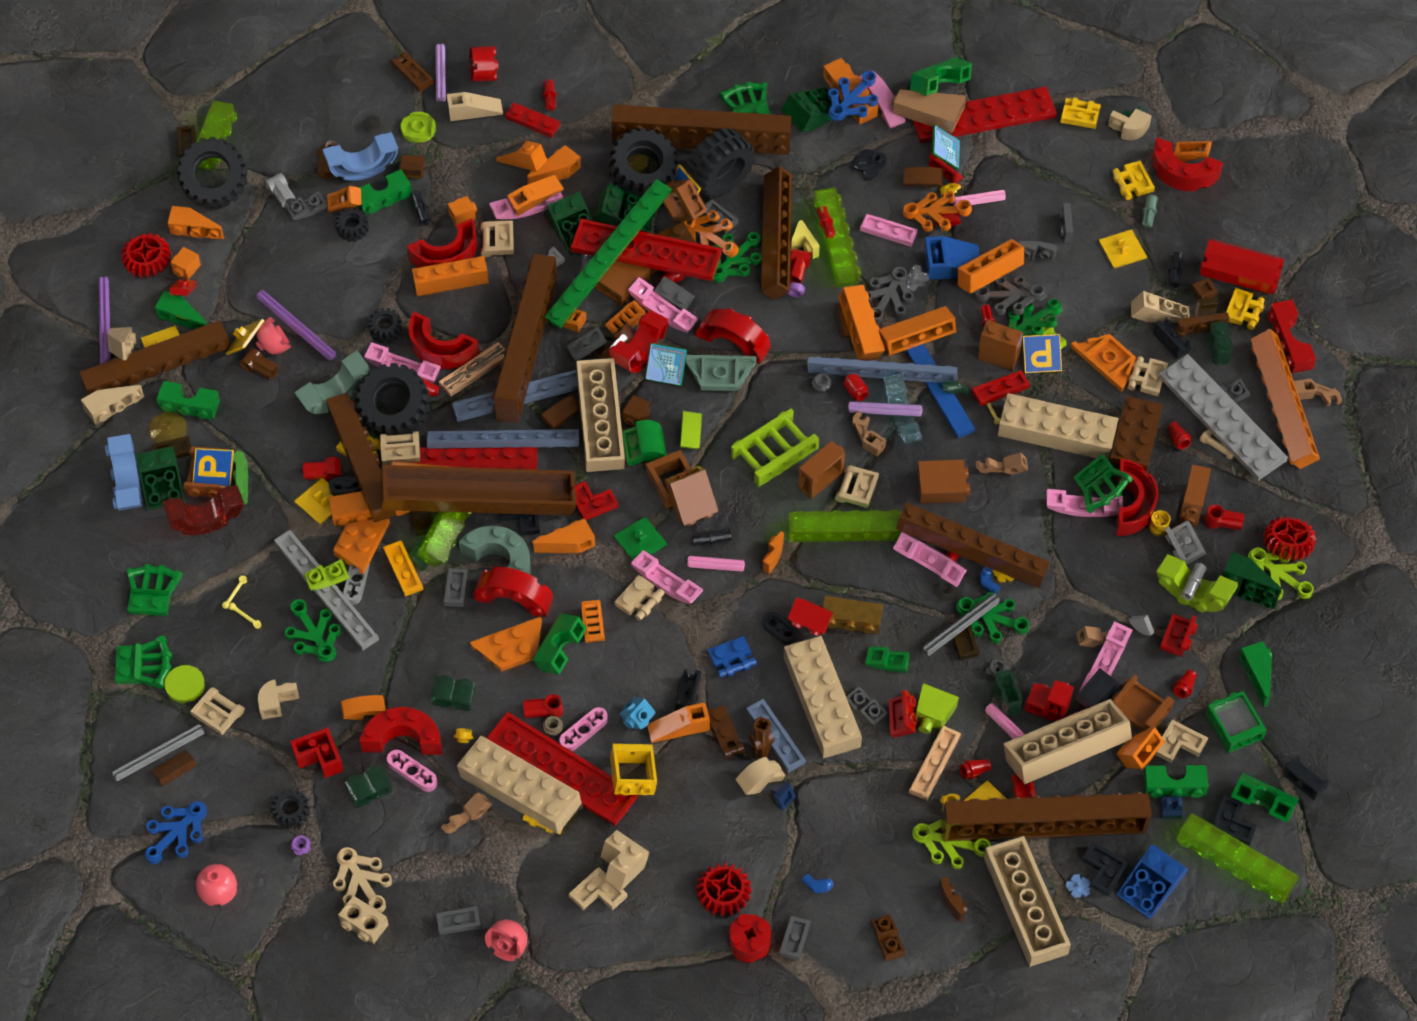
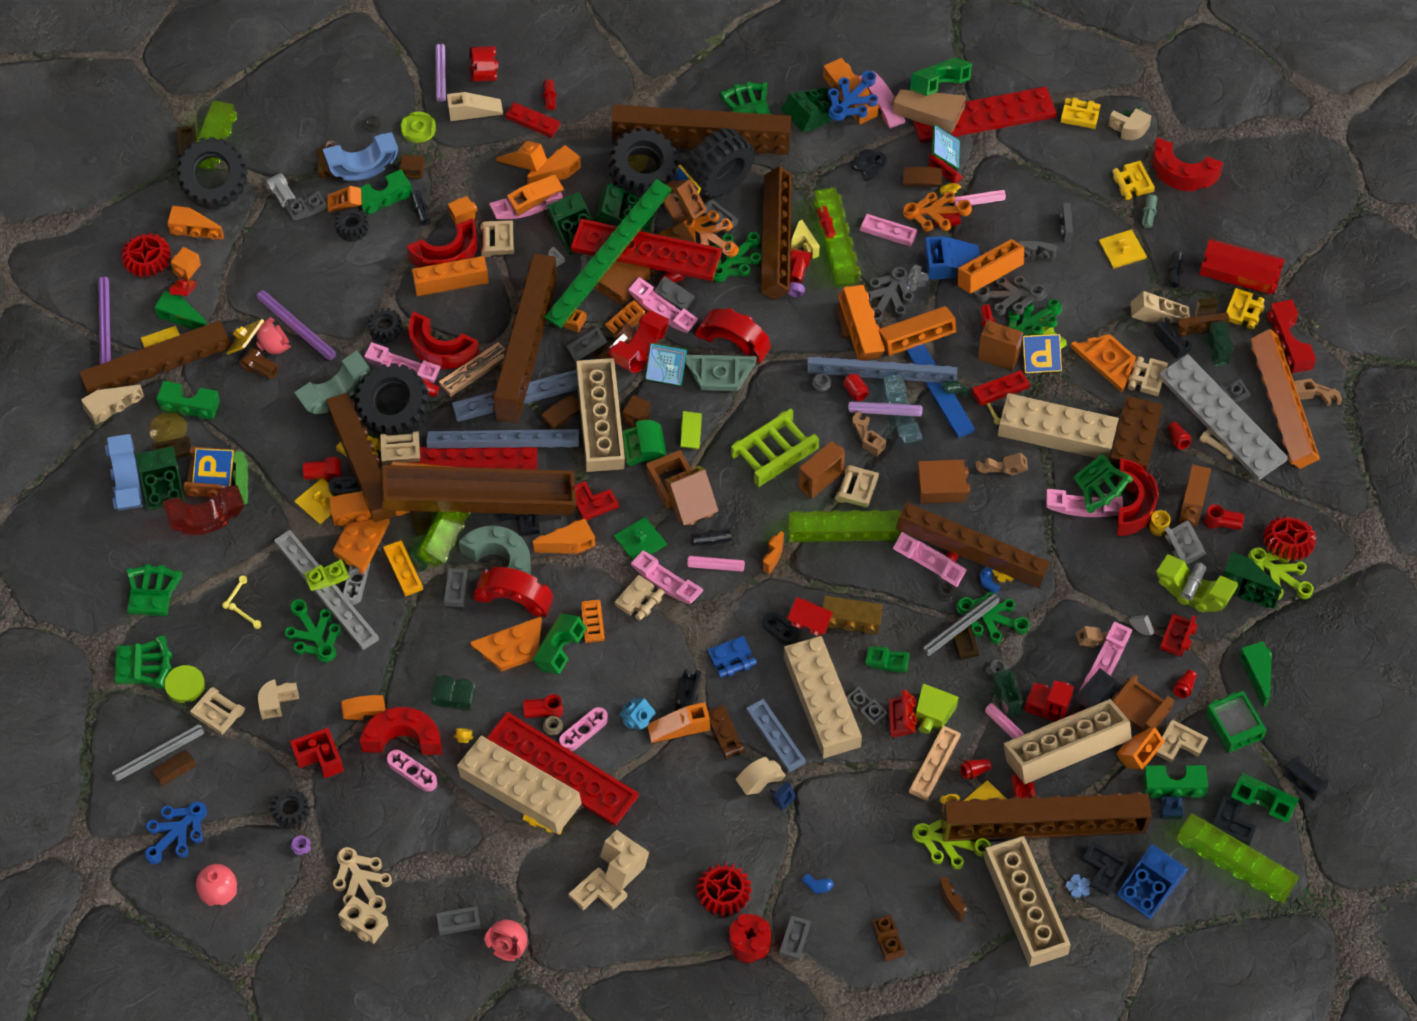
(121, 341): tan slope -> none
(368, 786): clear green brick -> none
(412, 71): reddish brown plate -> none
(472, 810): medium nougat piece -> none
(642, 754): yellow window -> none
(761, 737): reddish brown piece -> none
(1187, 150): orange slope -> none
(1204, 289): reddish brown tile -> none

